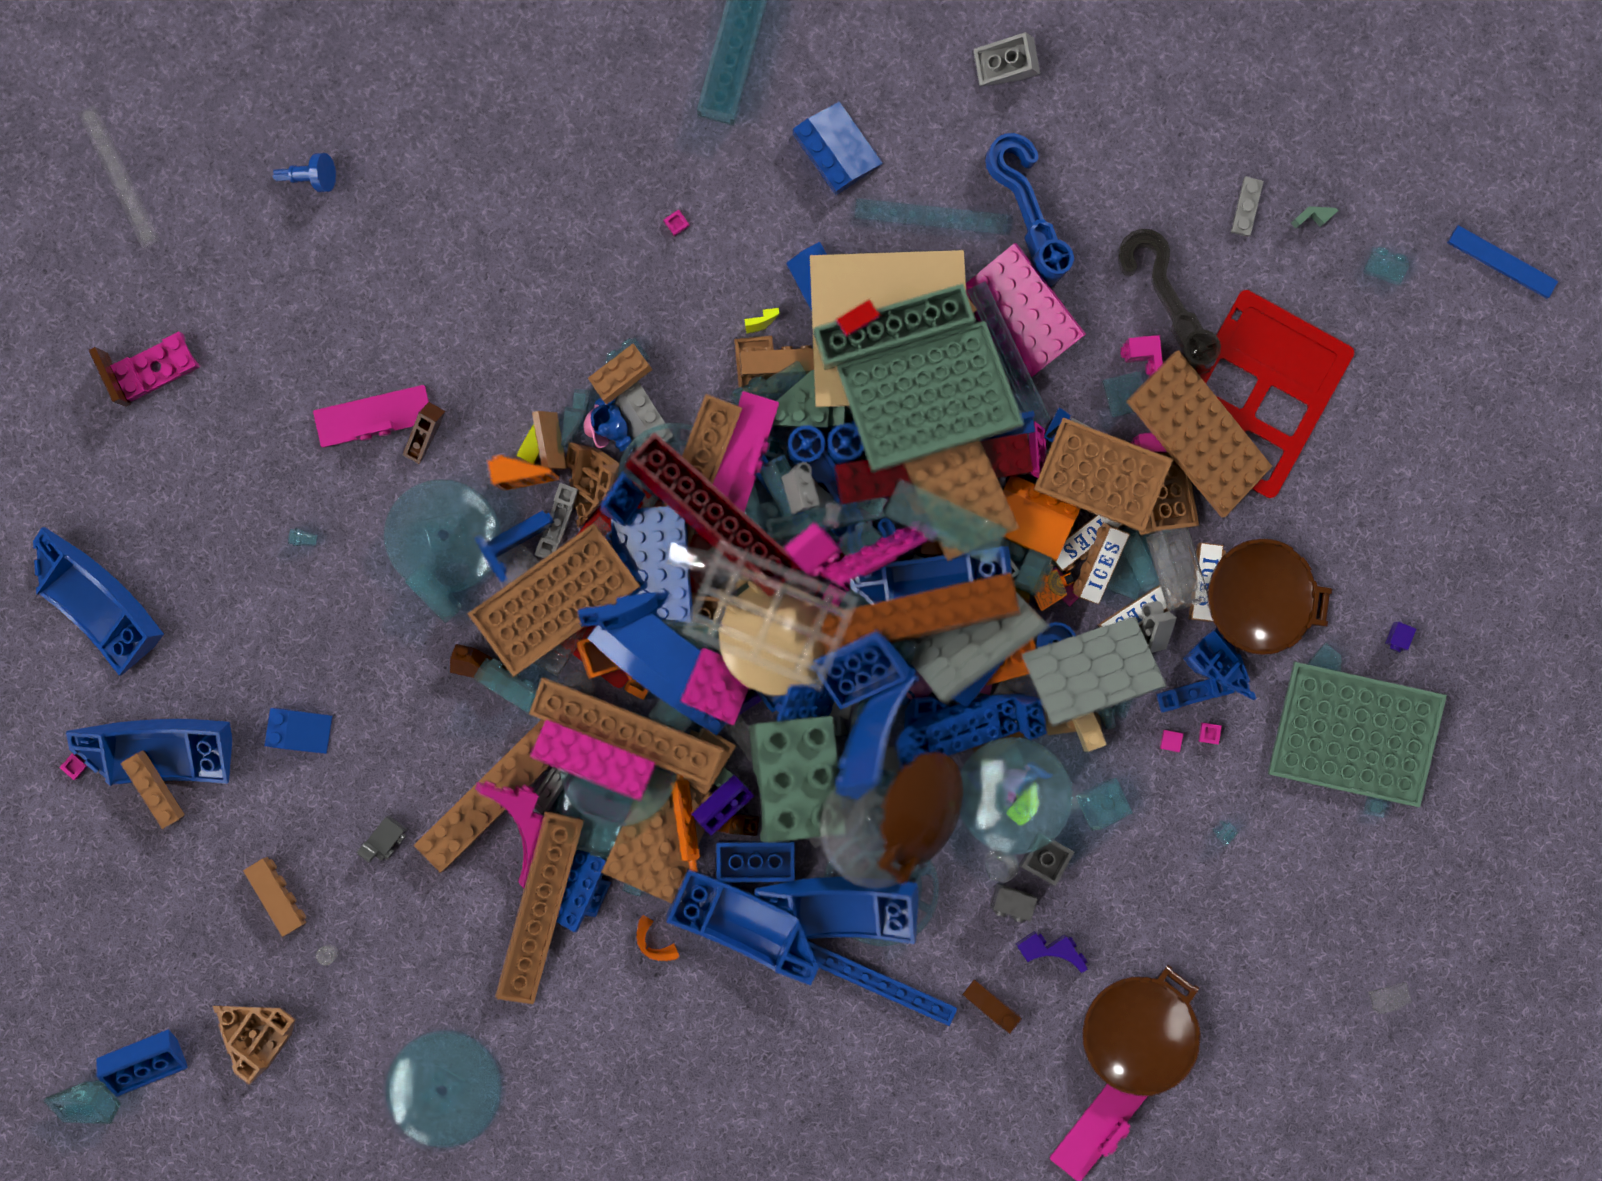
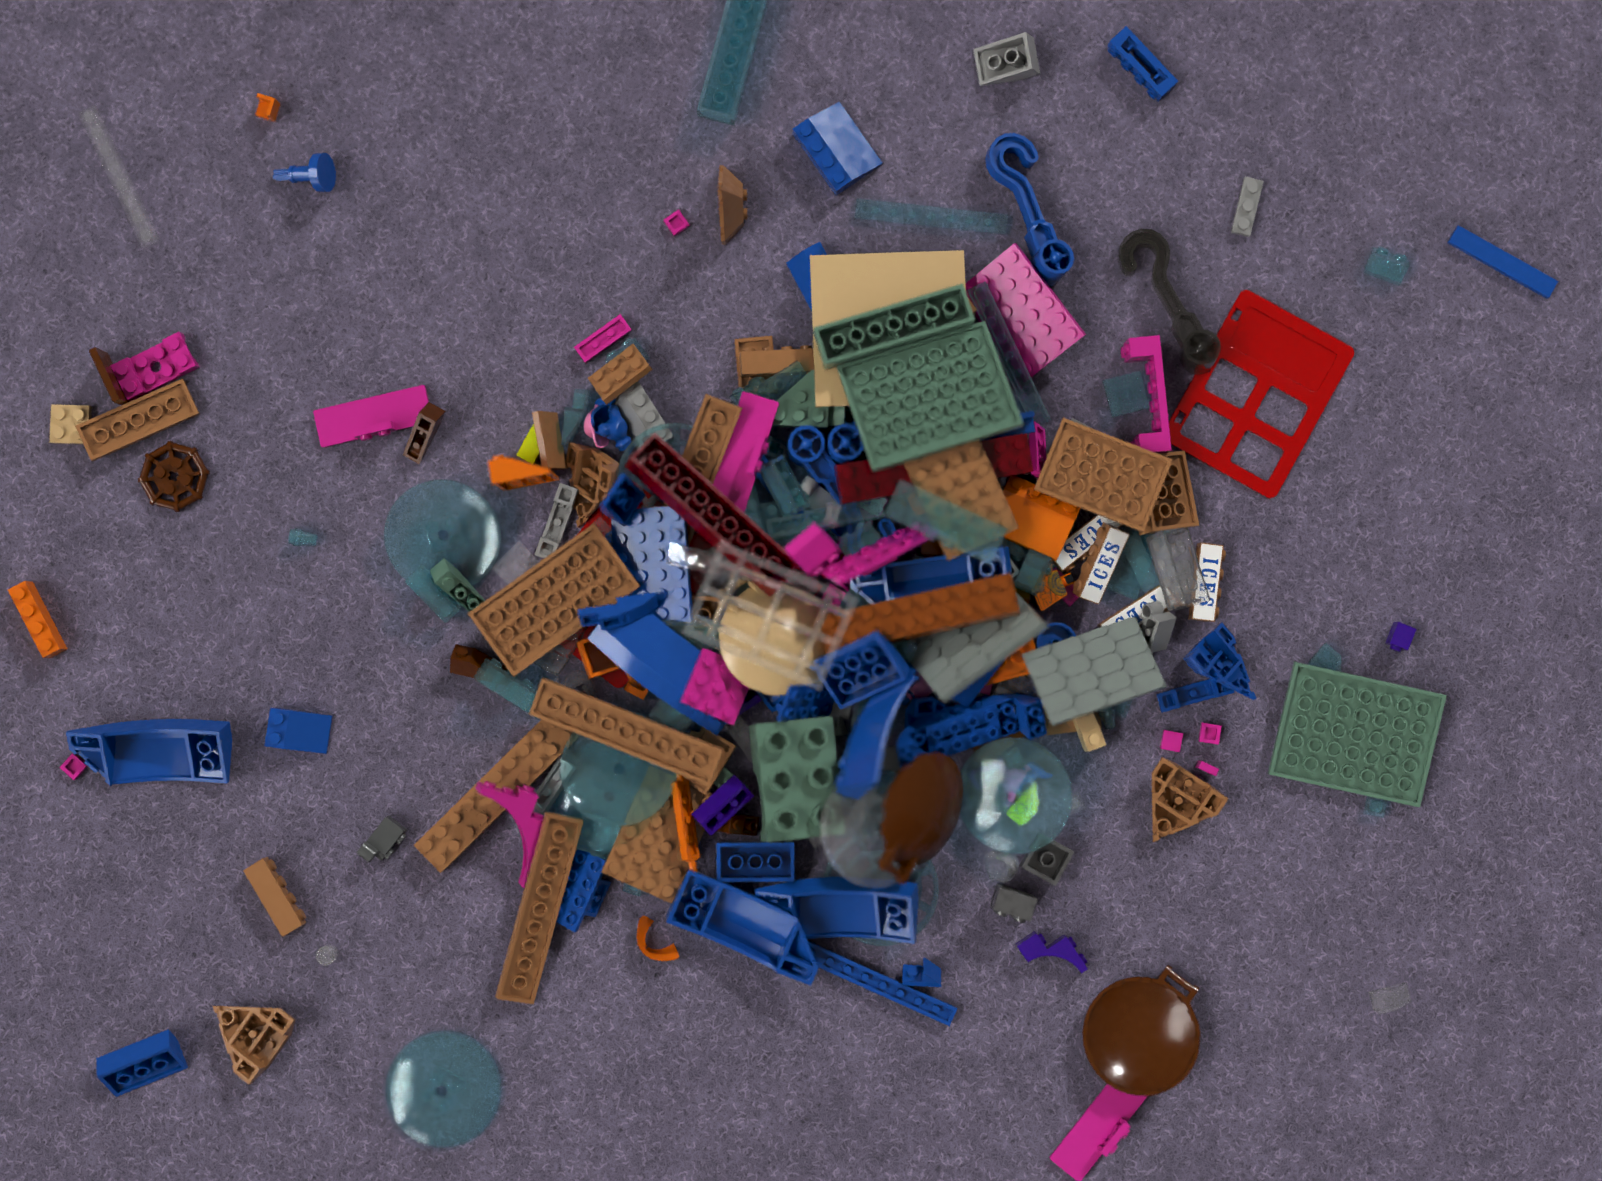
(37, 619): none -> orange brick
(64, 420): none -> tan plate
(85, 1104): clear light blue slope -> none
(94, 601): blue slope -> none
(137, 420): none -> medium nougat plate
(152, 789): medium nougat brick -> none
(163, 472): none -> reddish brown plate
(267, 107): none -> orange panel
(456, 585): none -> sand green slope
(511, 539): blue piece -> none
(593, 760): dark pink brick -> none
(602, 338): none -> dark pink plate
(731, 204): none -> medium nougat wedge
(761, 323): neon yellow slope -> none
(800, 488): light grey hinge -> none
(857, 317): red tile -> none
(922, 975): none -> blue slope
(992, 1006): reddish brown slope -> none
(1055, 423): blue sticker -> none
(1104, 804): clear light blue brick -> none
(1121, 46): none -> blue brick
(1180, 799): none -> medium nougat wedge
(1199, 433): medium nougat plate -> none
(1207, 768): none -> dark pink tile
(1226, 834): clear light blue tile -> none
(1265, 597): reddish brown dish -> none
(1318, 214): sand green slope -> none

